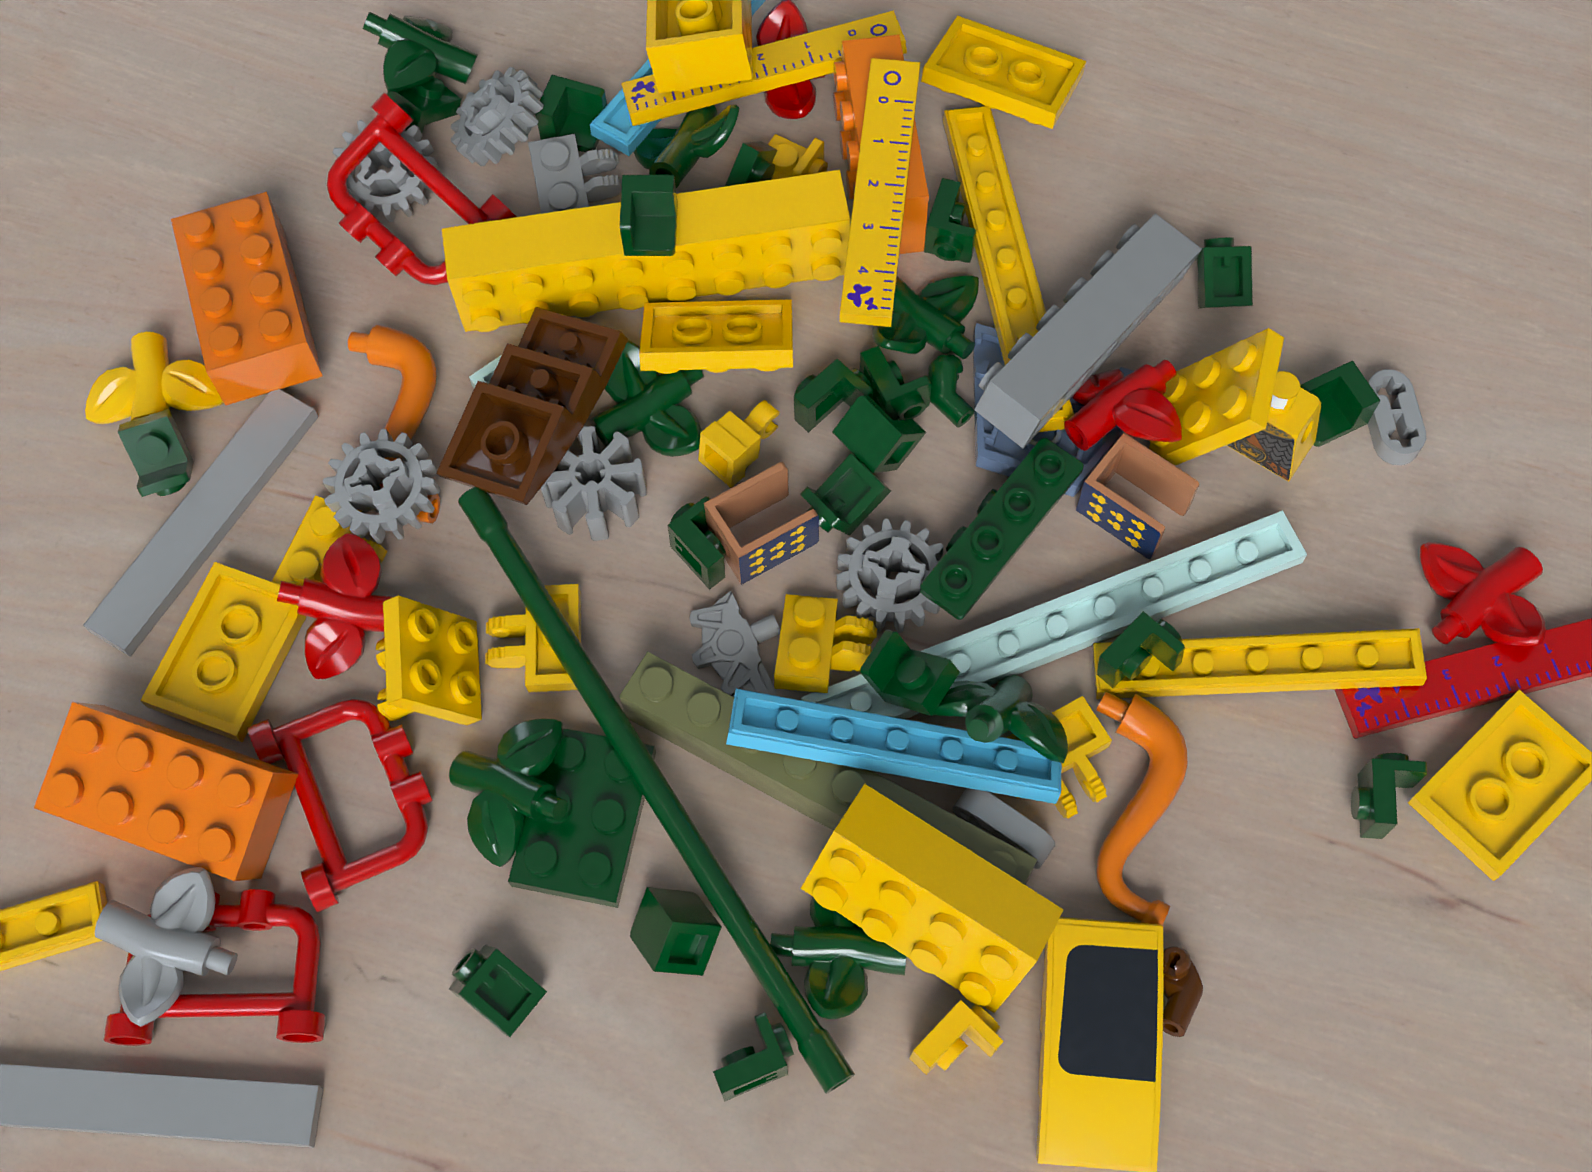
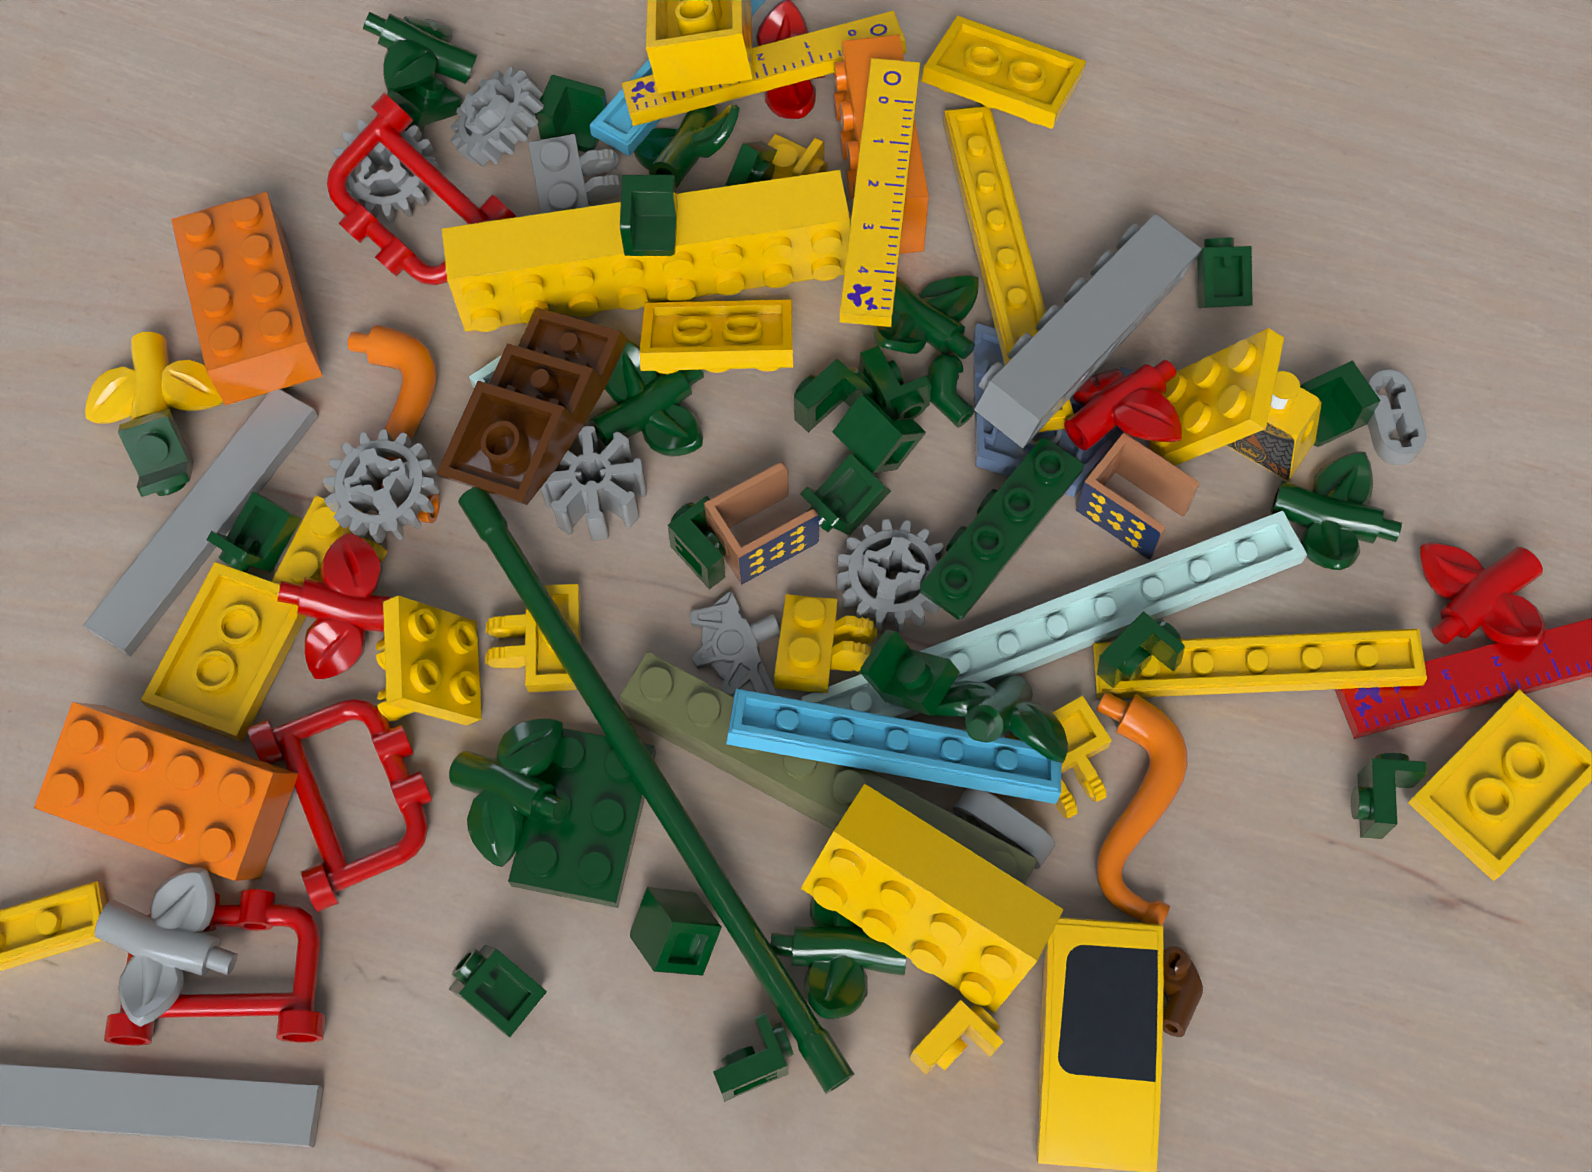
(256, 535): none -> dark green bracket
(734, 444): yellow piece -> none
(944, 230): dark green bracket -> none
(1336, 512): none -> dark green plant

